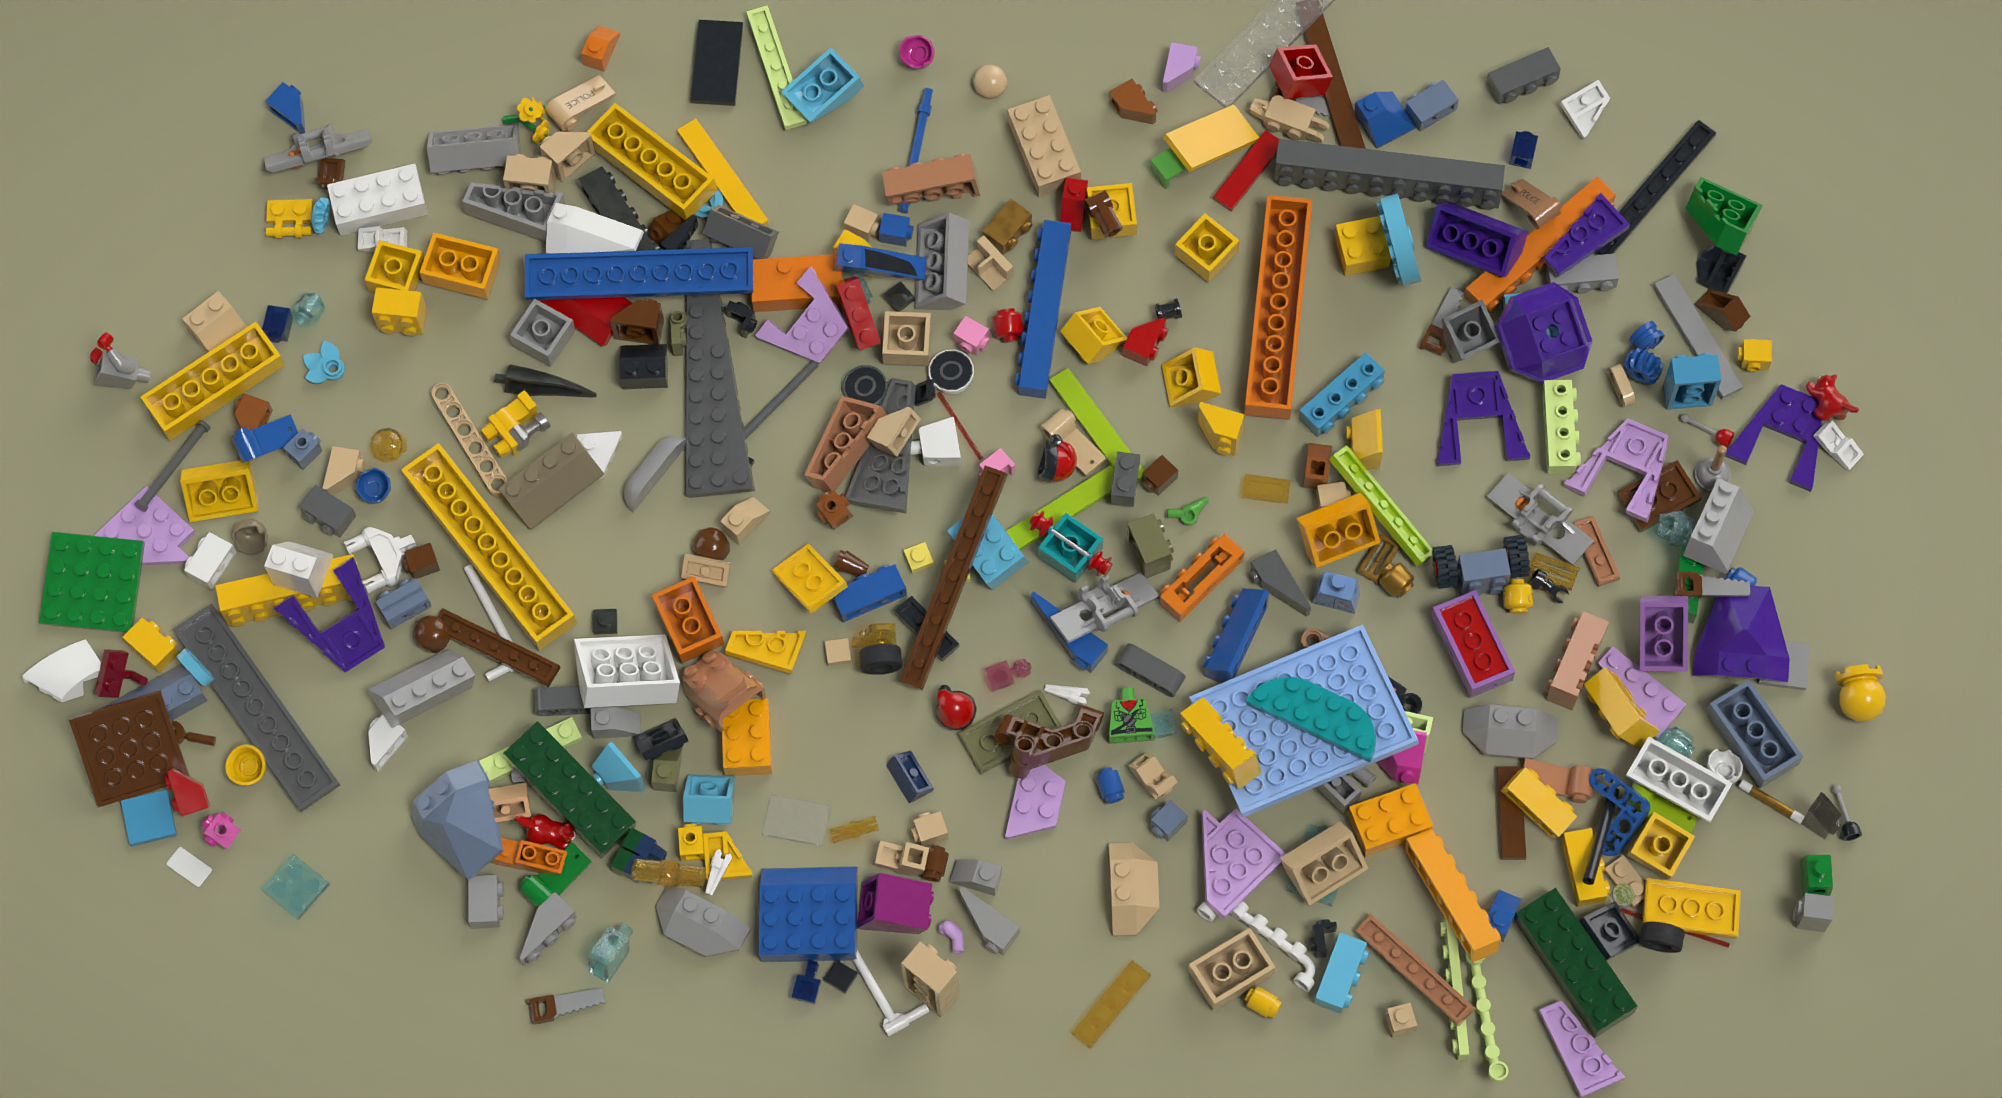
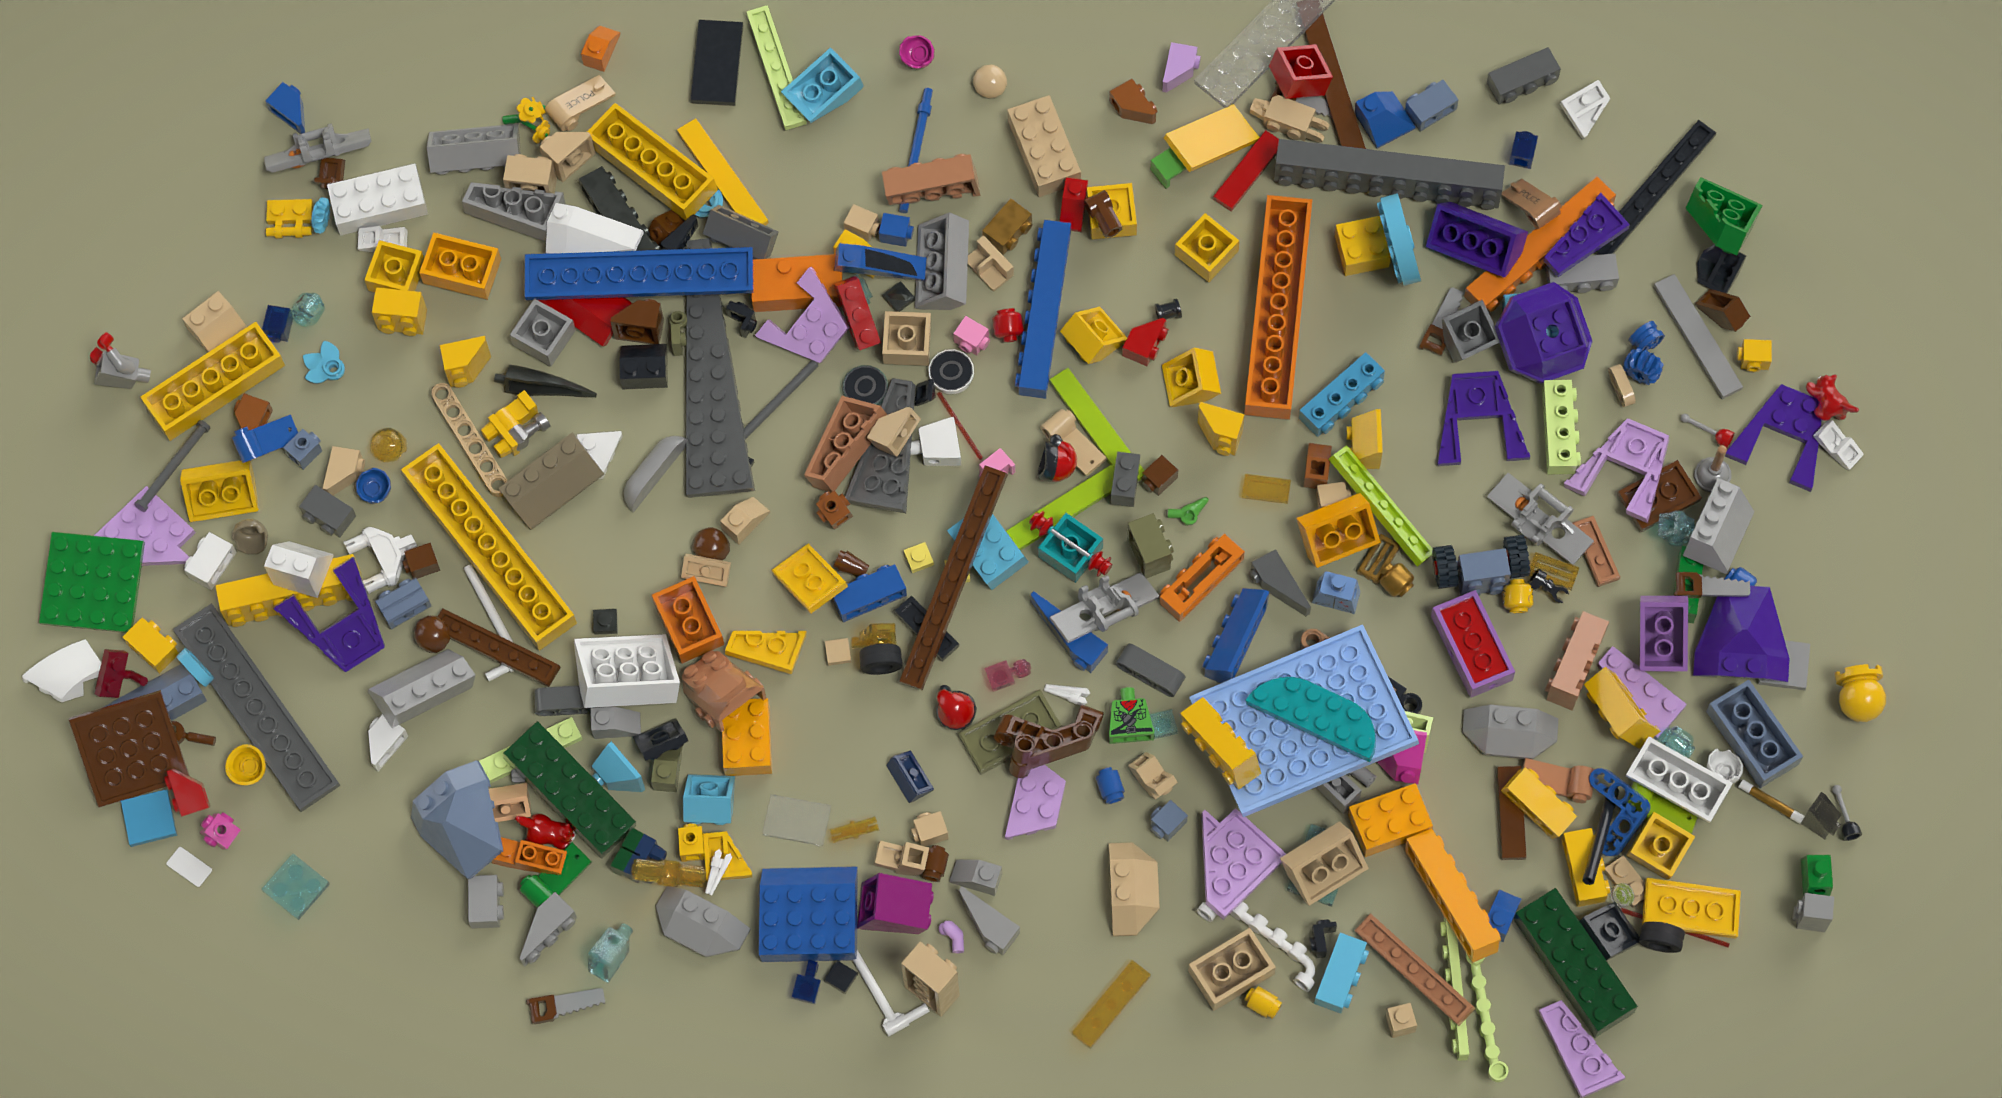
(464, 360): none -> yellow slope
(1692, 381): dark azure brick -> none

